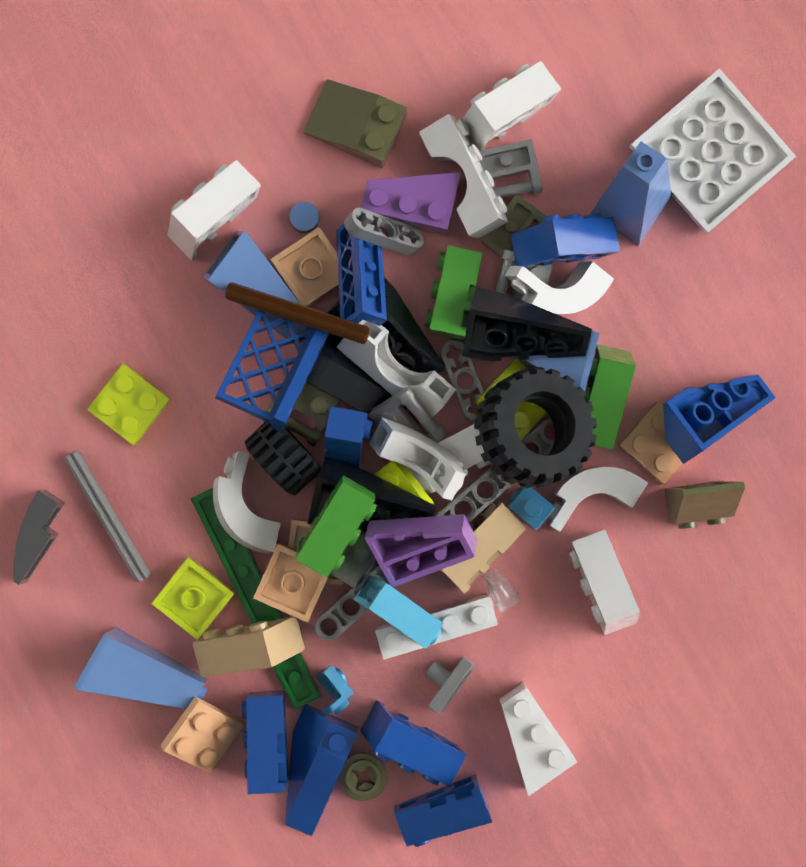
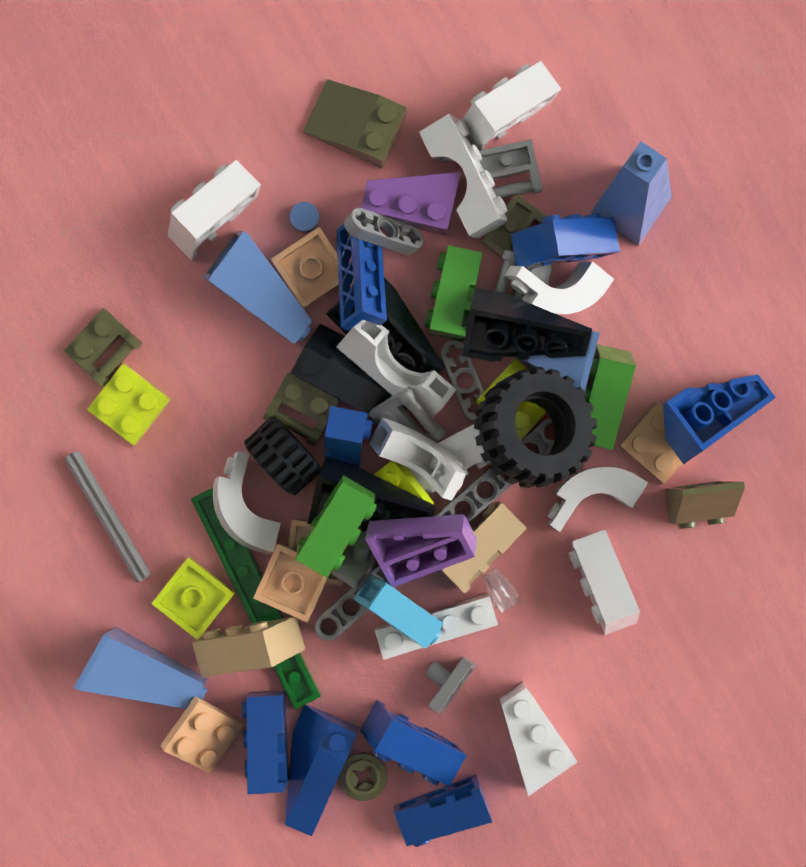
(35, 534): dark grey slope -> none
(96, 340): none -> olive plate
(295, 379): blue fence -> none
(297, 313): reddish brown axle -> none
(335, 684): dark azure bracket -> none
(531, 506): dark azure bracket -> none
(716, 150): white plate -> none

